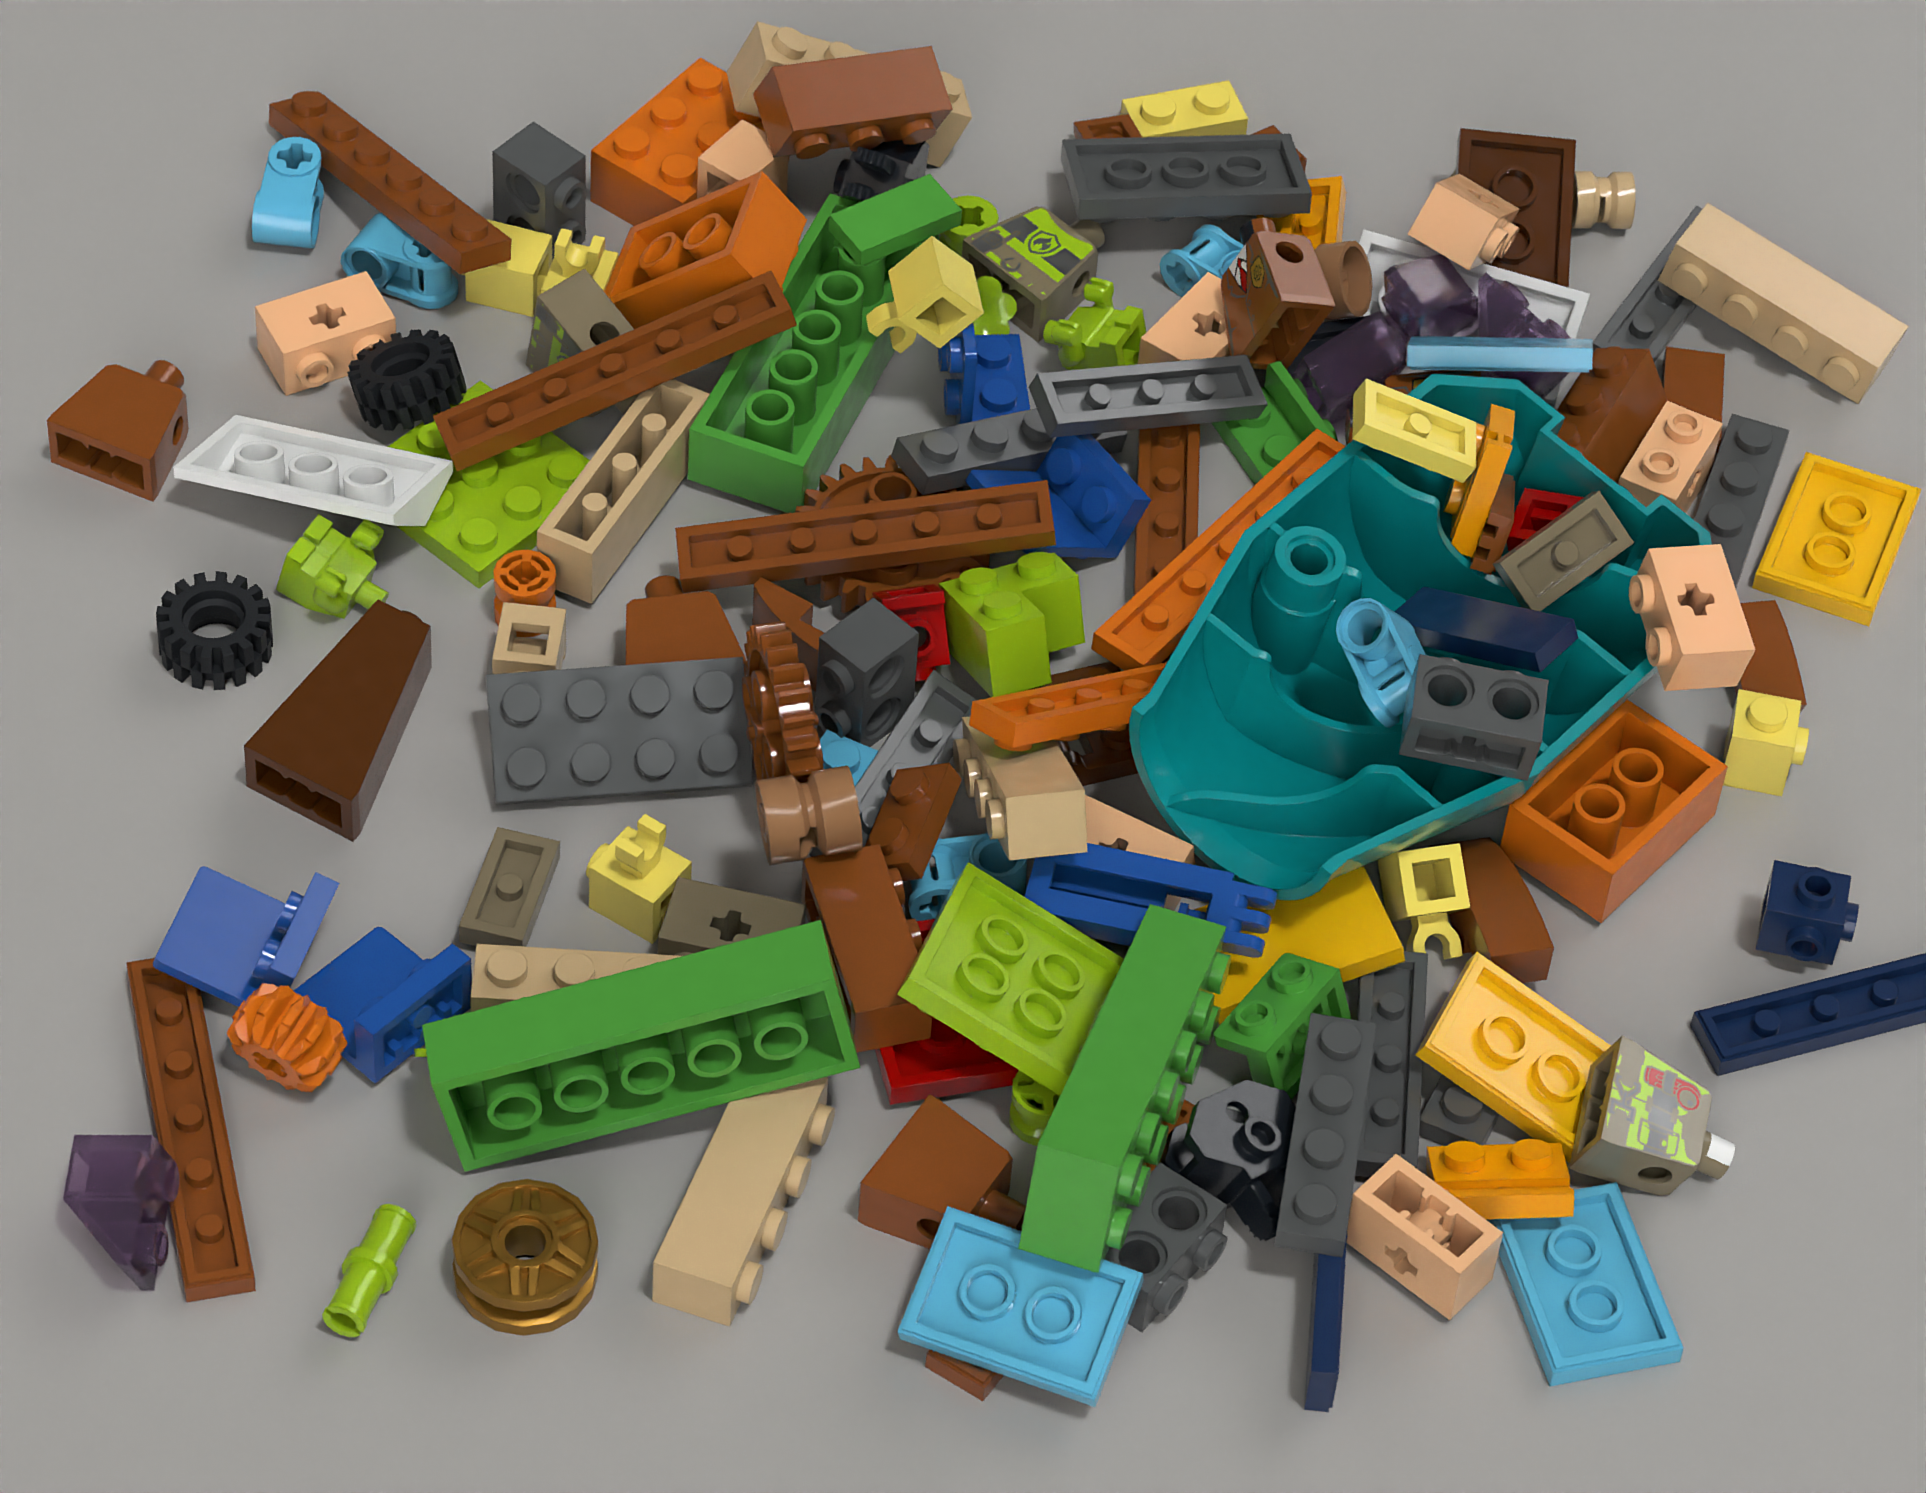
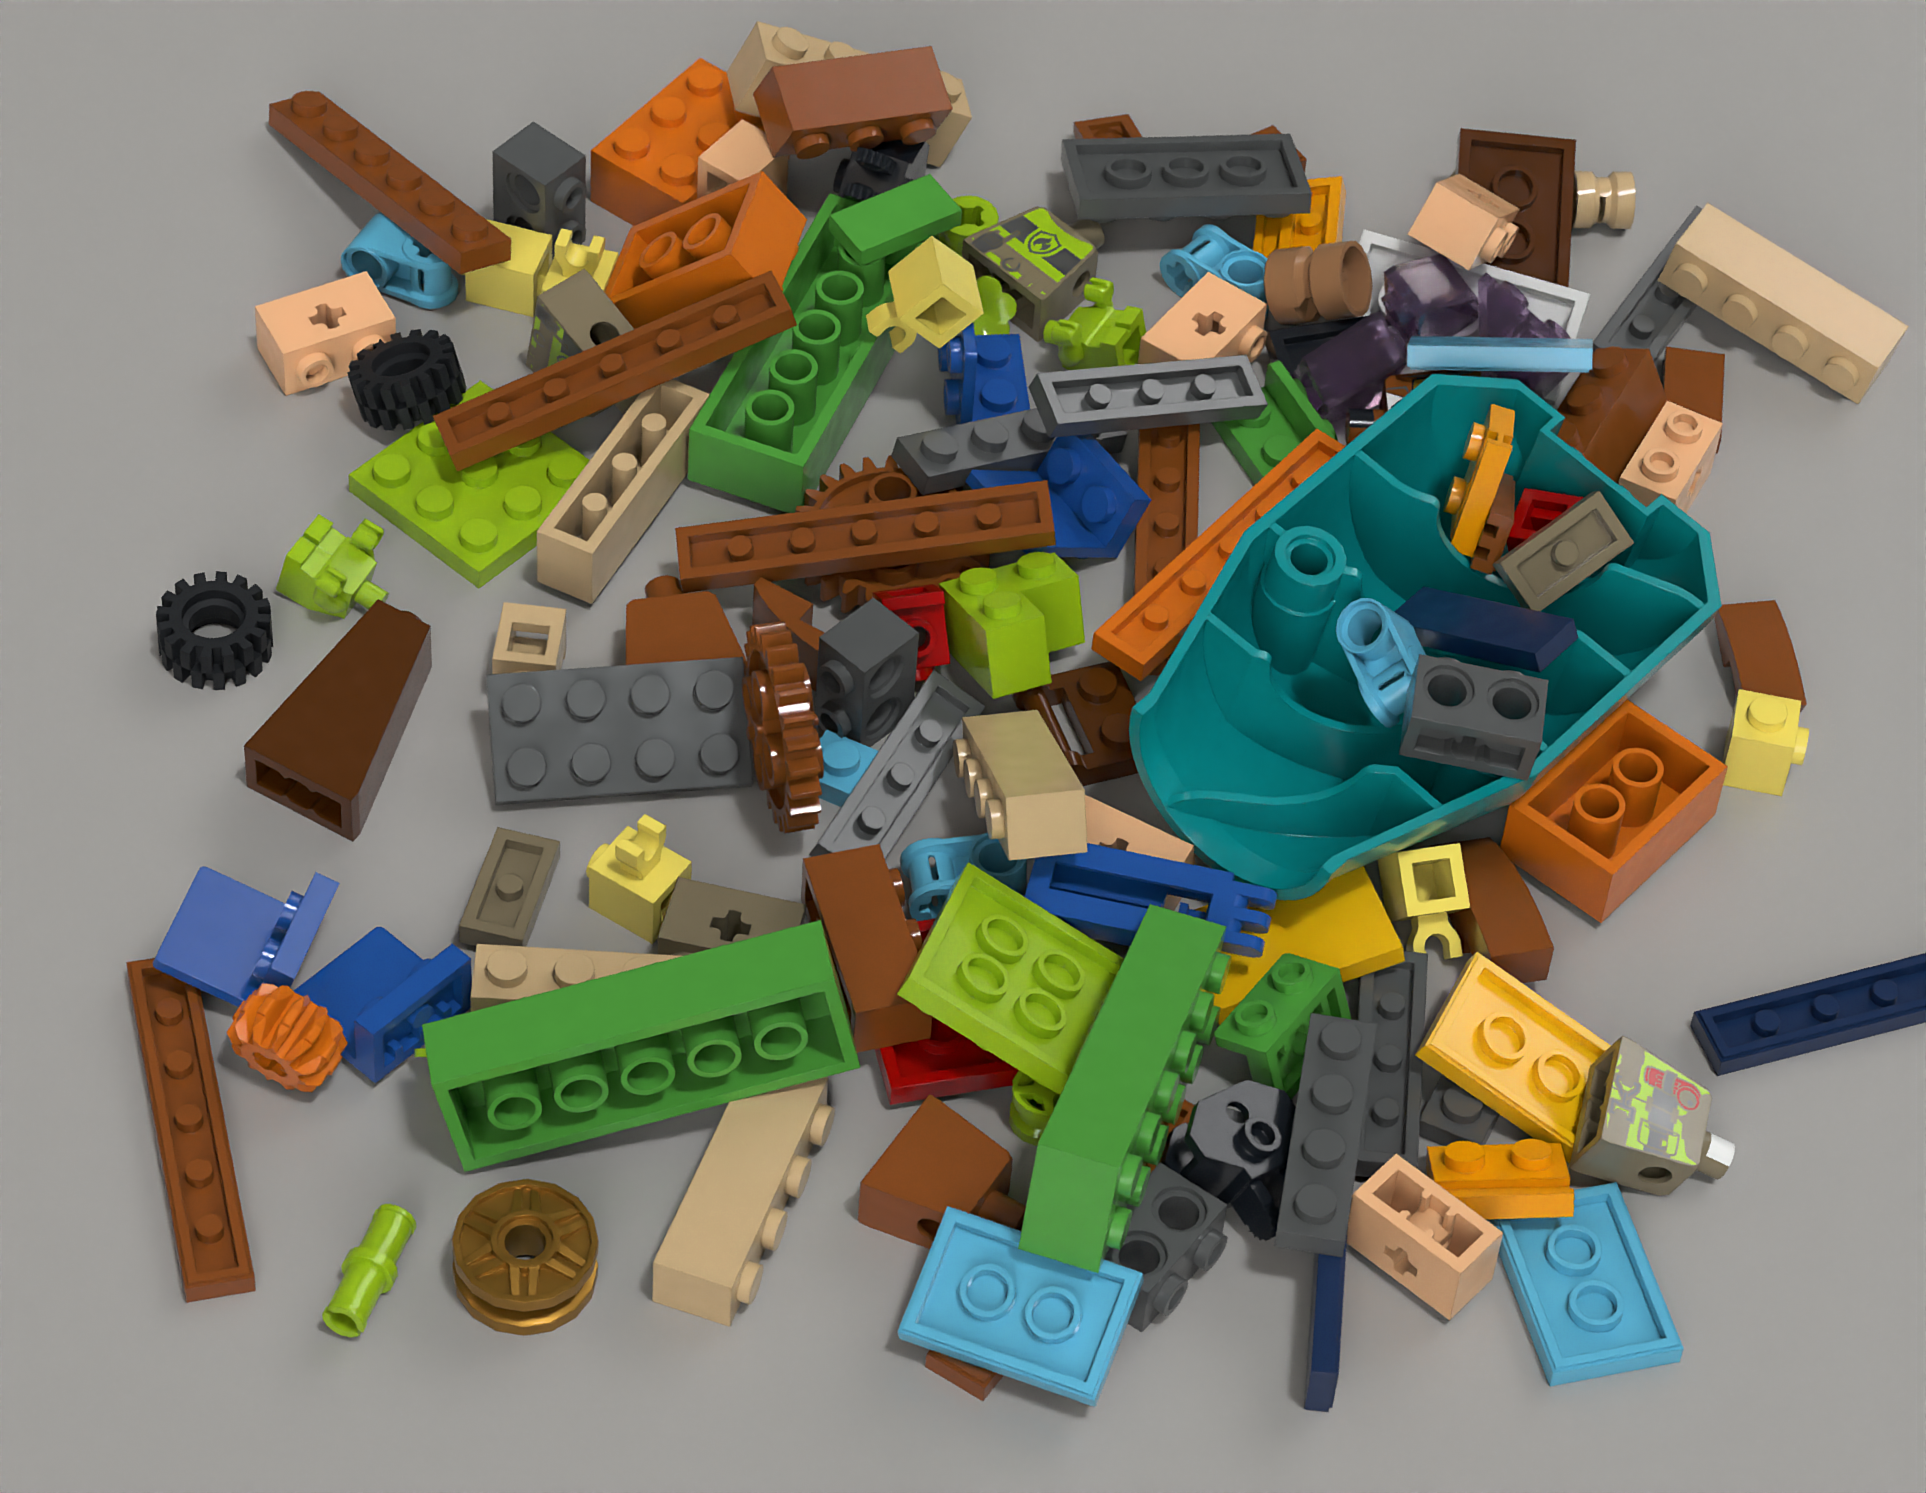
(123, 428): dark orange torso -> none
(123, 1197): clear purple slope -> none
(290, 195): medium azure piece -> none
(319, 471): white slope -> none
(524, 579): orange wheel -> none
(808, 815): medium nougat wheel -> none
(914, 817): dark orange plate -> none
(1063, 709): orange plate -> none
(1188, 112): light yellow plate -> none
(1273, 295): dark orange torso -> none
(1414, 430): light yellow plate -> none
(1691, 617): light nougat brick -> none
(1740, 487): dark grey plate -> none
(1806, 913): dark blue brick -> none
(1836, 539): yellow tile -> none

